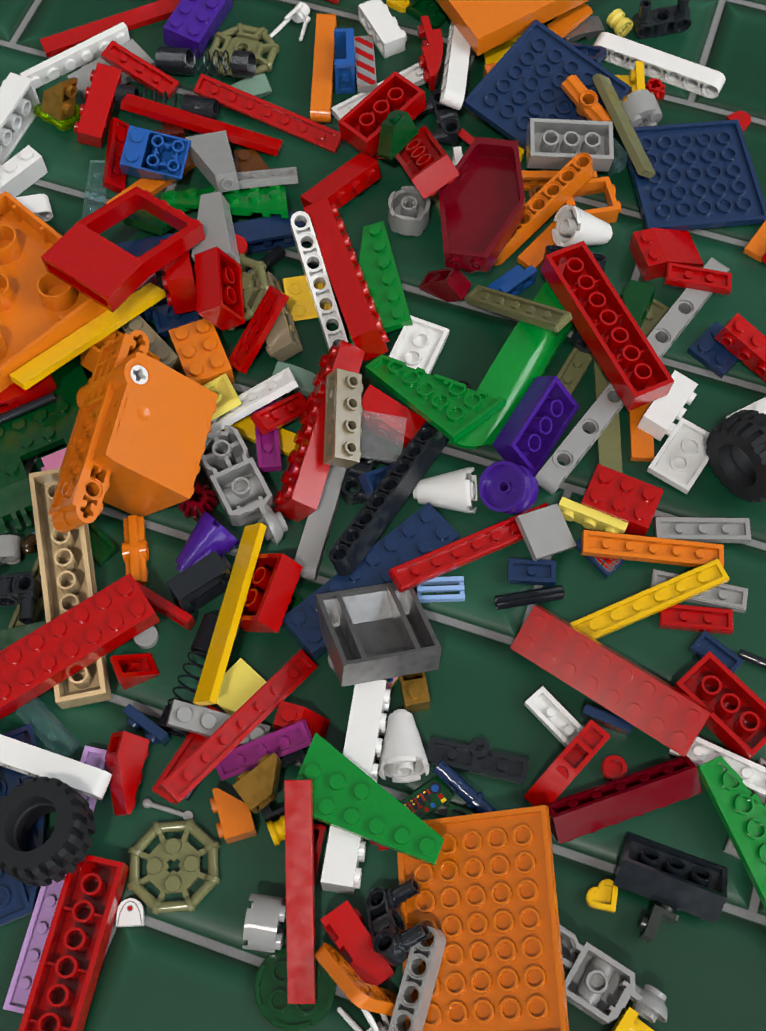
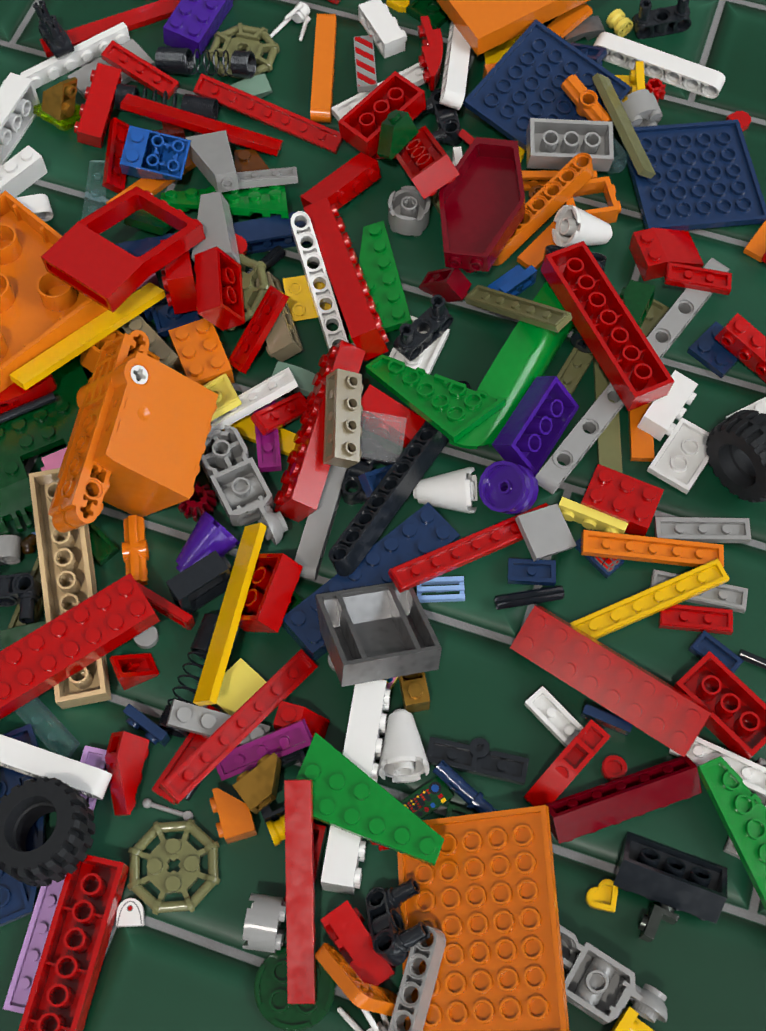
(52, 31): none -> black piece
(344, 61): blue panel -> none
(433, 321): none -> black piece

